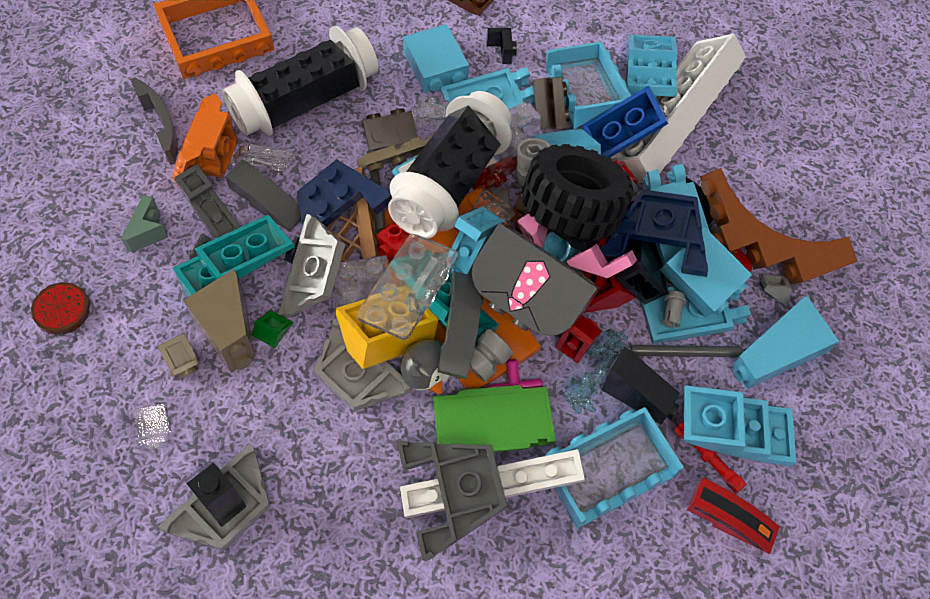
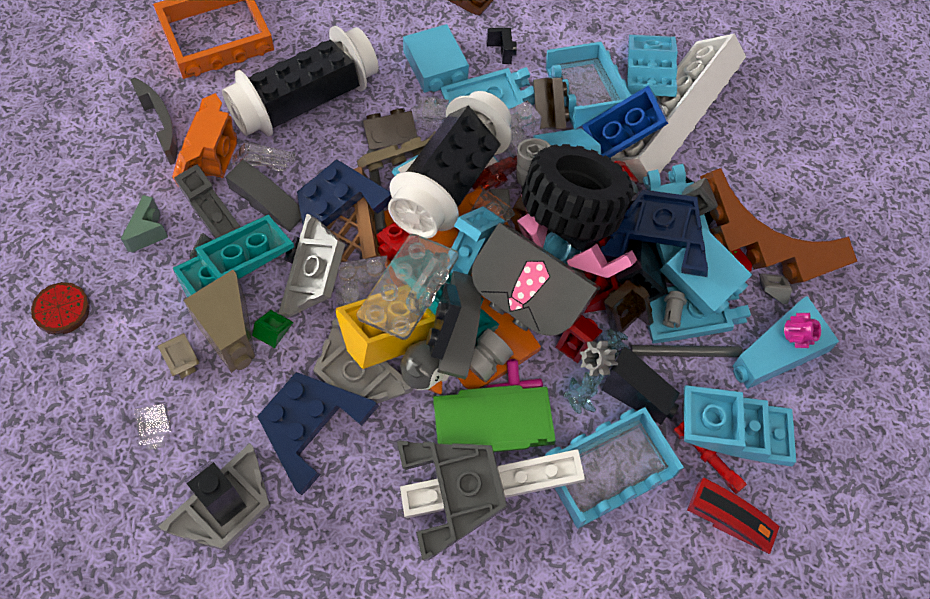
(299, 415): none -> dark blue wing
(445, 321): none -> black wing
(598, 358): none -> light grey gear
(627, 305): none -> dark brown bracket
(704, 194): none -> dark grey slope
(802, 330): none -> dark pink gear

